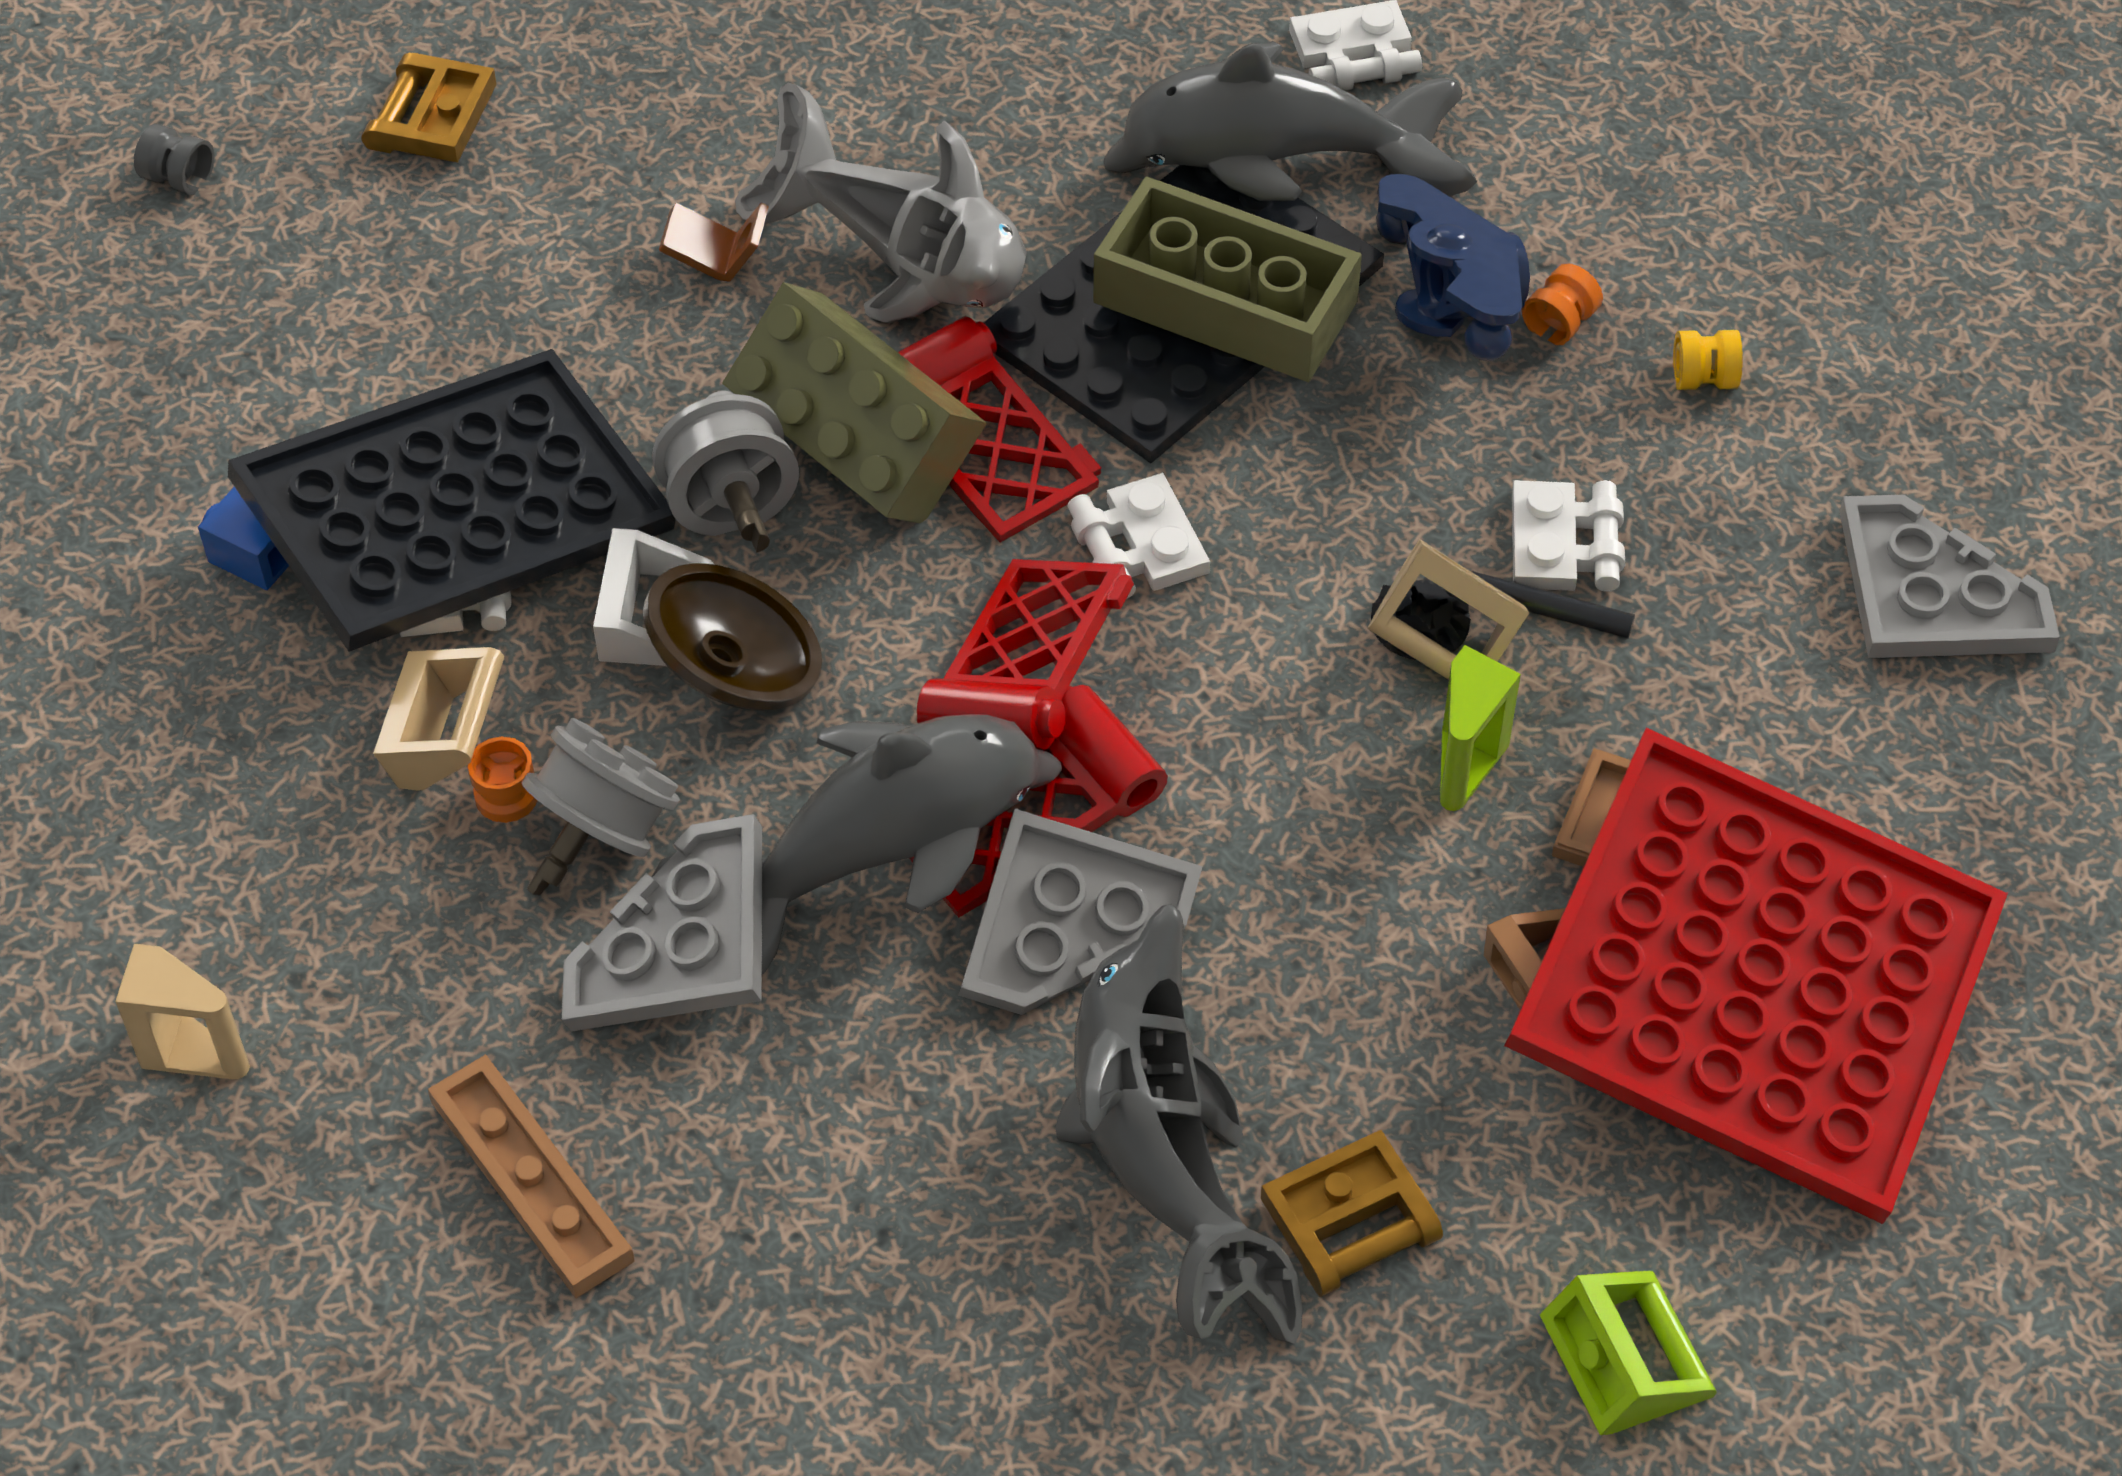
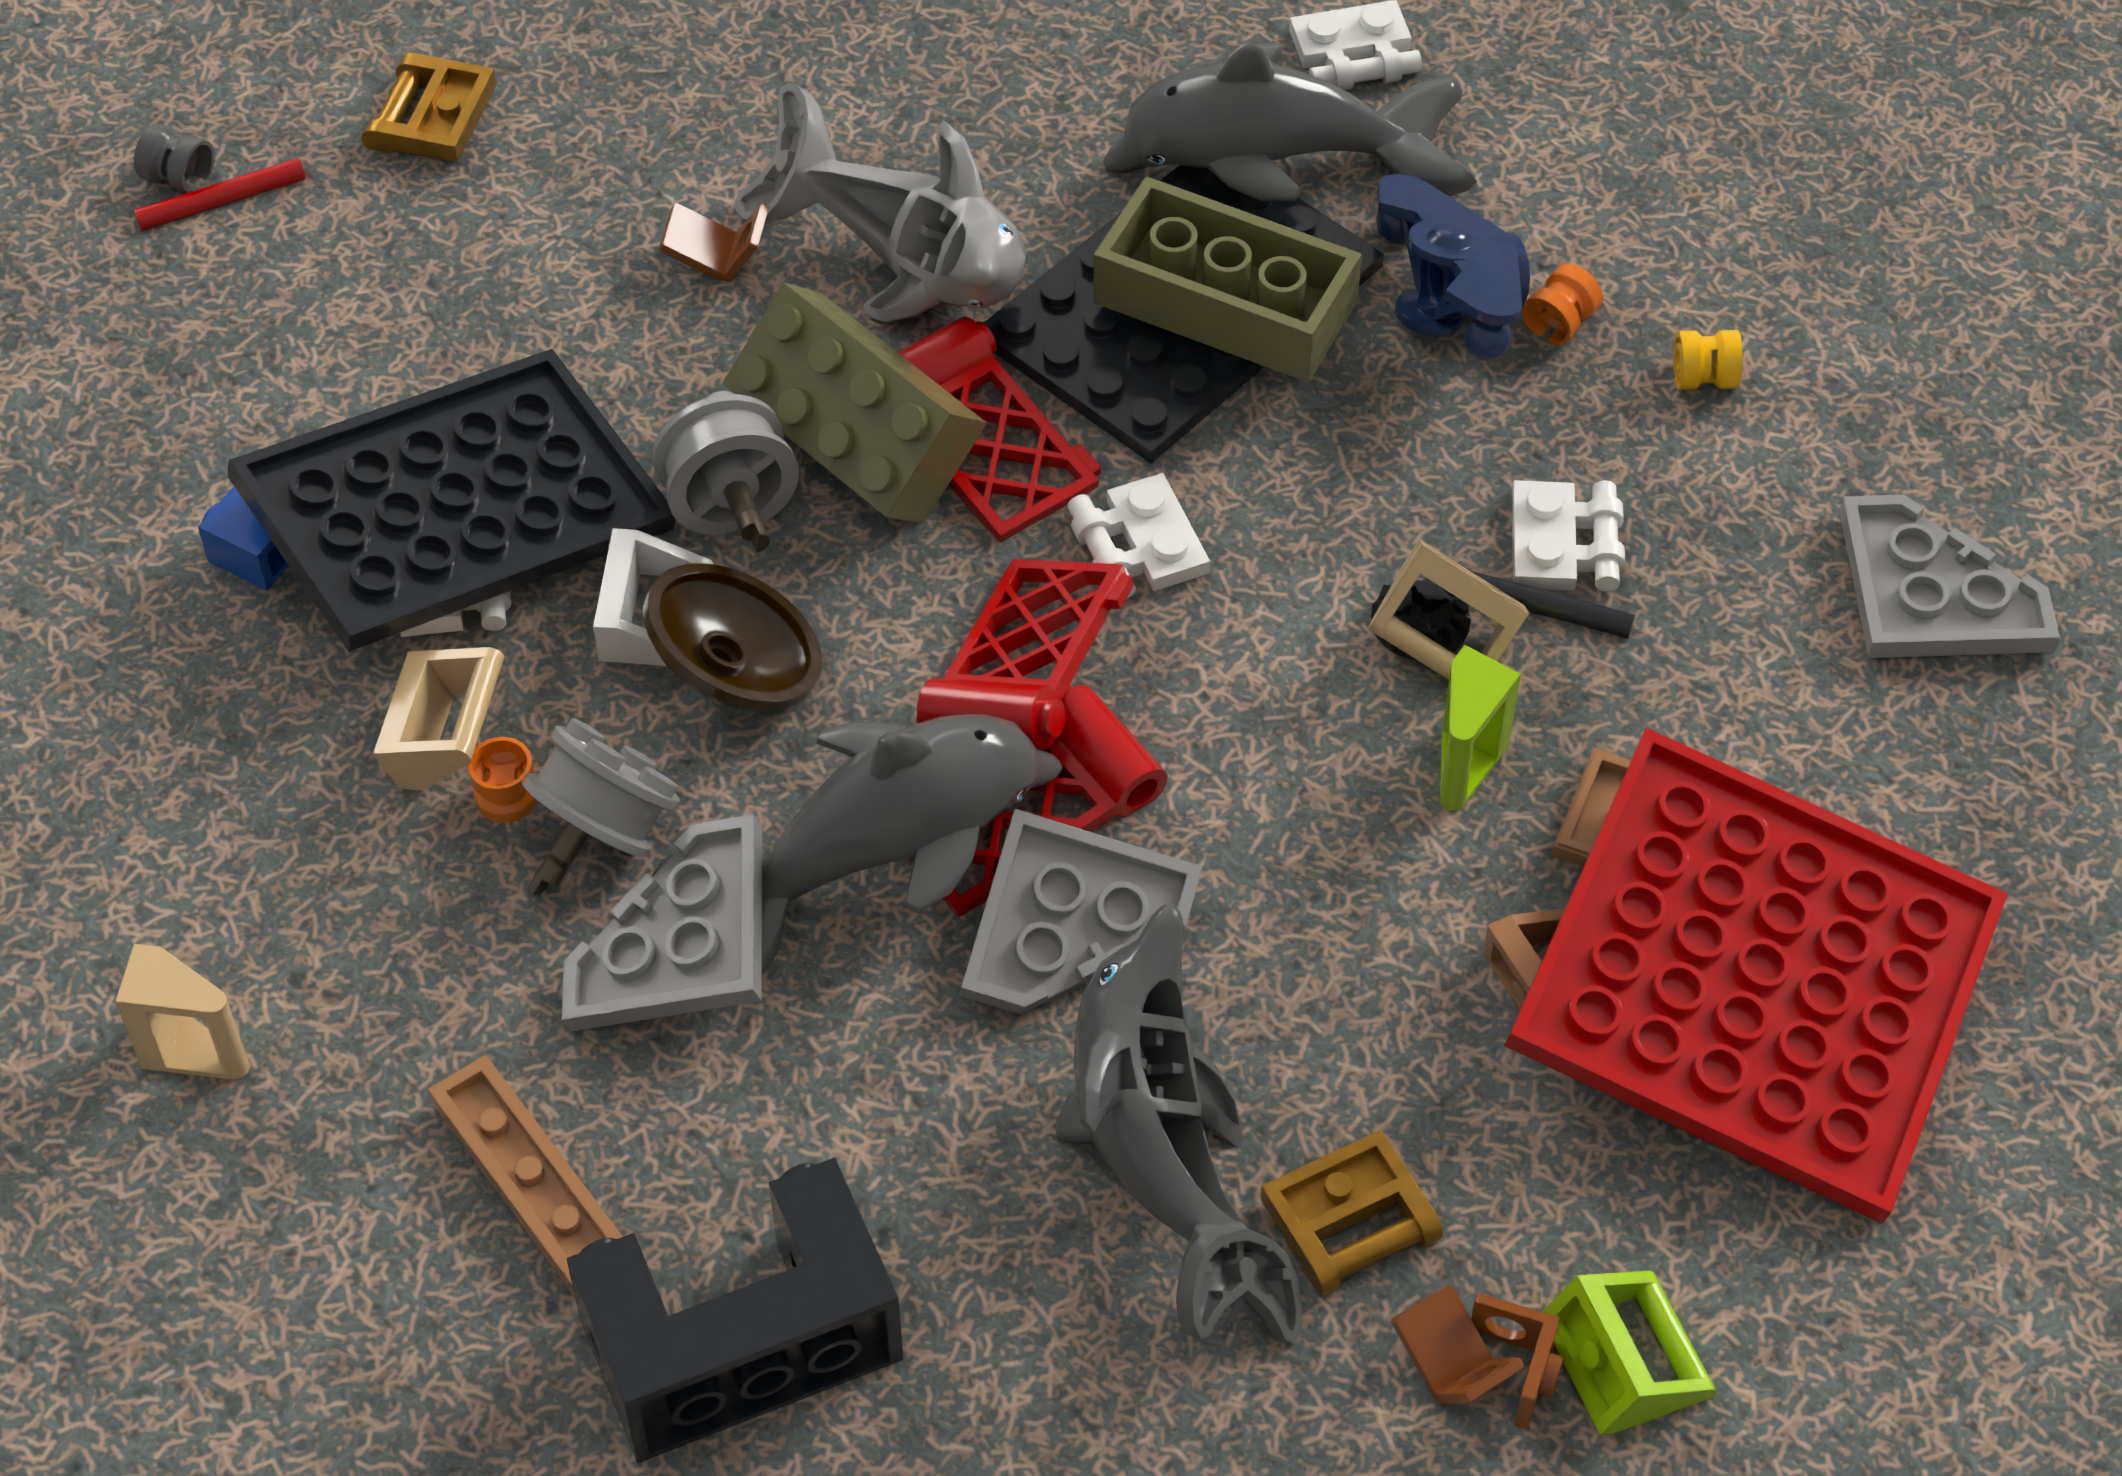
(219, 194): none -> red bar
(754, 1346): none -> black piece
(1450, 1349): none -> dark orange bracket
(1537, 1335): none -> dark orange bracket

